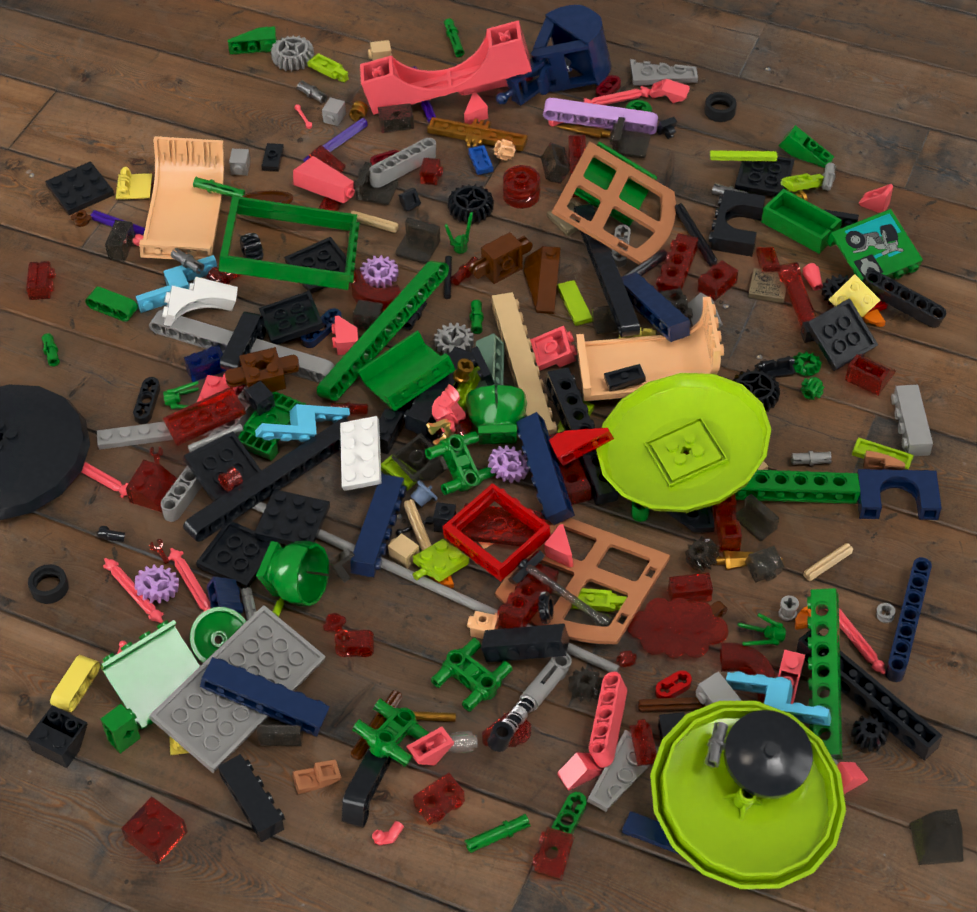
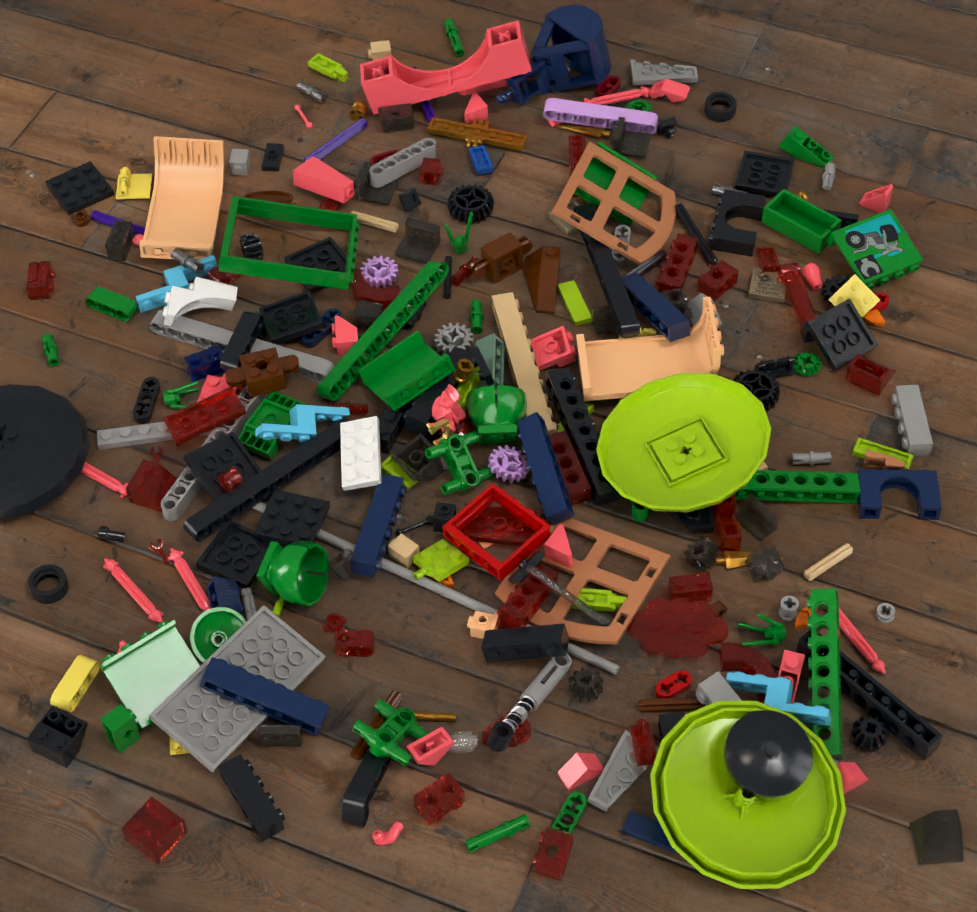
(156, 583): lavender gear -> none
(212, 186): green pin -> none
(237, 428): light grey piece -> none
(254, 41): green slope -> none
(260, 398): black brick -> none
(292, 53): light grey gear -> none
(320, 776): nougat slope -> none
(329, 159): clear red plate -> none
(334, 111): light grey brick -> none
(417, 524): tan axle -> none
(423, 494): sand blue piece -> none
(471, 674): green piece -> none
(504, 149): light nougat gear -> none
(521, 186): clear red wheel -> none
(546, 607): black gear -> none
(555, 163): clear smoke brick -> none
(576, 443): red slope -> none
(608, 719): coral beam -> none
(624, 377): black plate -> none
(626, 659): clear red plate -> none
(716, 744): flat silver pin -> none
(725, 155): lime axle -> none
(802, 182): lime hinge -> none
(812, 388): green gear -> none
(912, 302): black beam -> none
(918, 577): dark blue beam -> none

